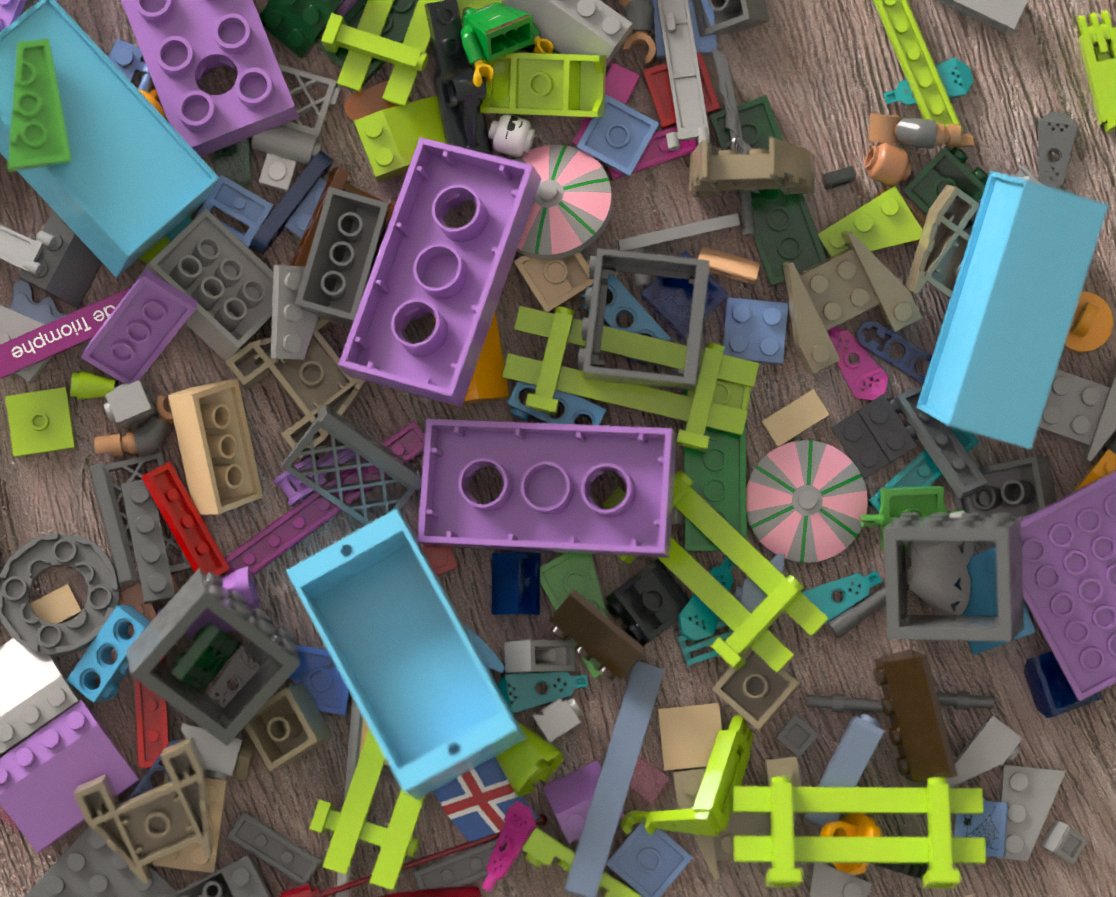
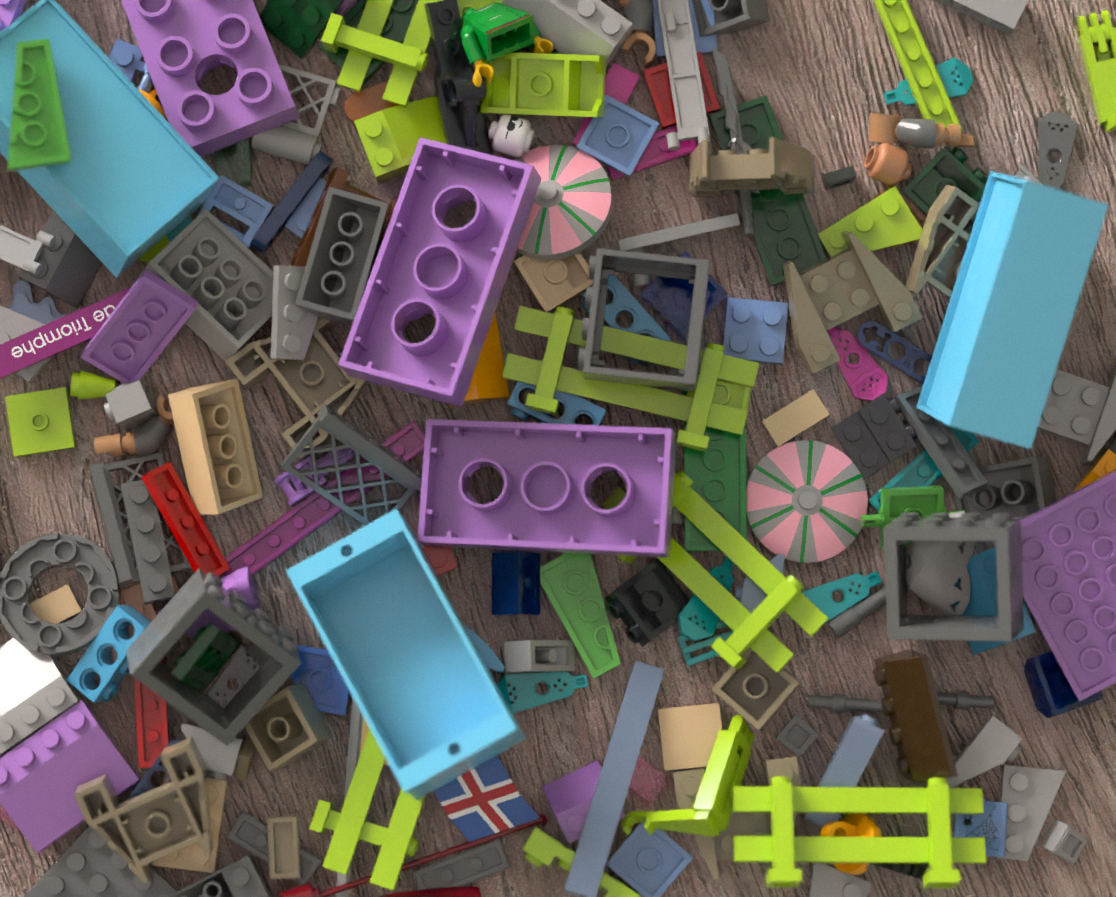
(277, 172): white plate -> none
(284, 847): none -> dark tan tile
(516, 831): dark pink piece -> none
(529, 762): lime cone -> none
(559, 718): light grey window -> none
(596, 636): dark brown slope -> none
(730, 265): light nougat slope -> none
(1090, 324): light orange tile -> none

